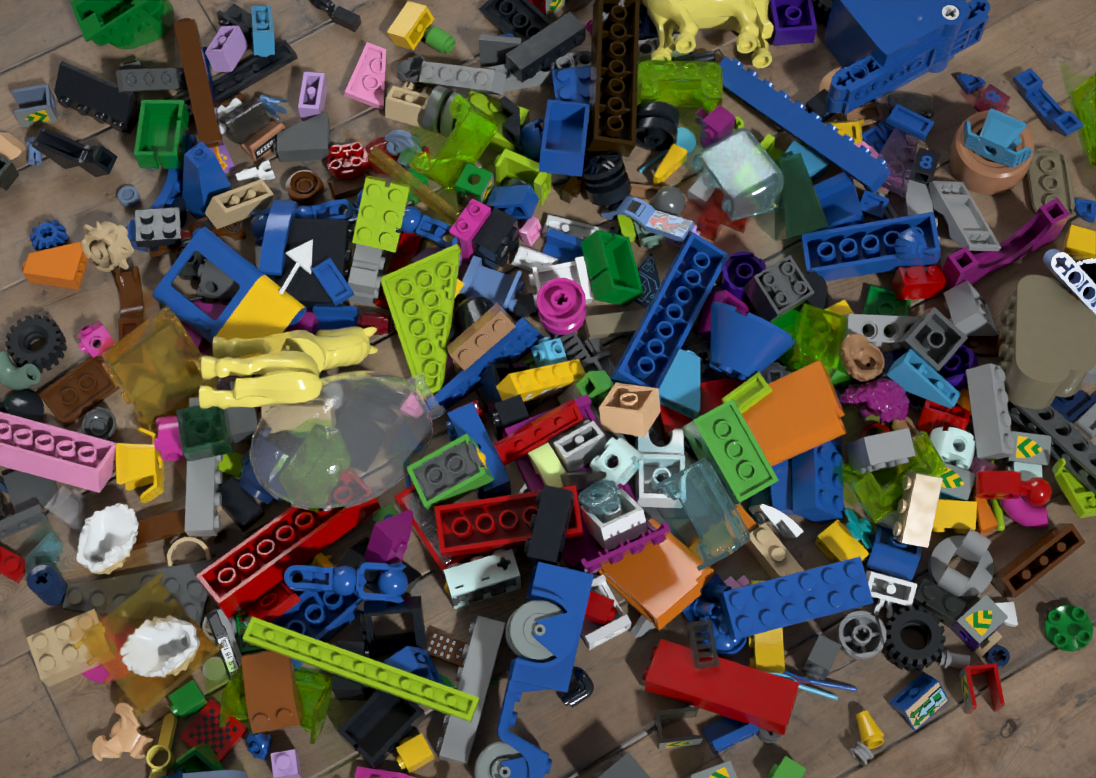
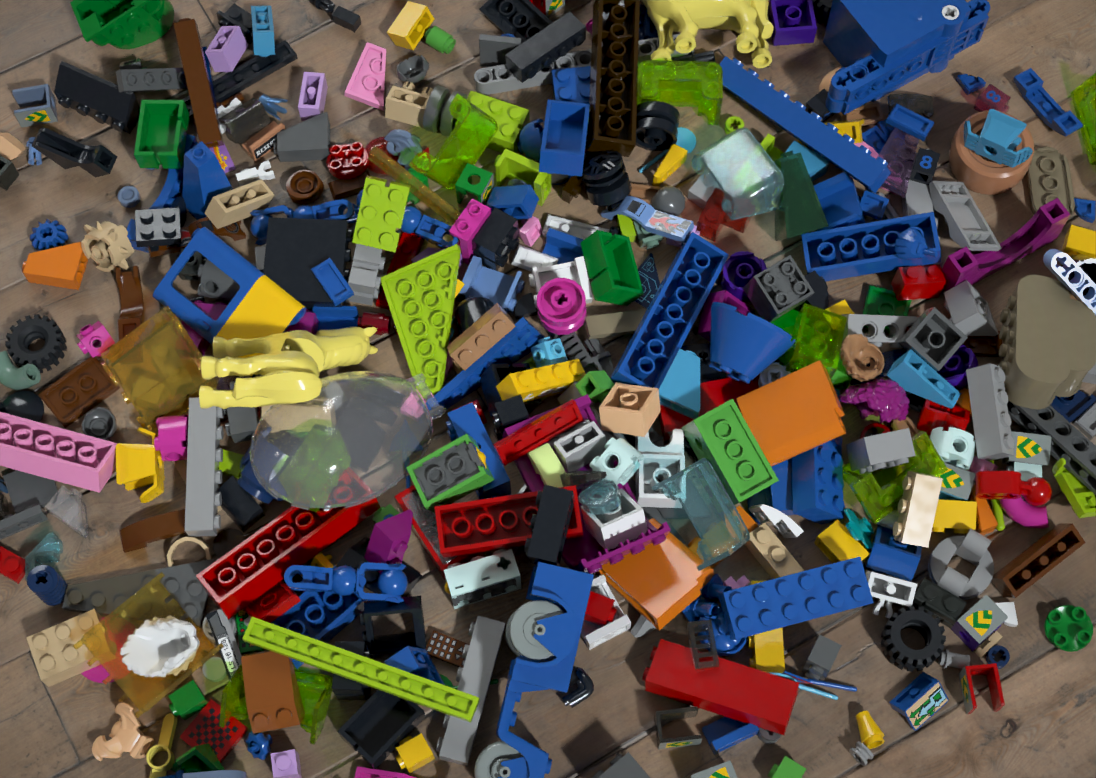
(107, 539): white hair -> none
(204, 432): clear green brick -> none
(276, 237): blue slope -> none
(303, 257): white piece -> none
(463, 78): light grey brick -> none
(511, 126): black slope -> none
(714, 125): magenta brick -> none
(749, 392): lime tile -> none
(861, 635): light grey cylinder -> none

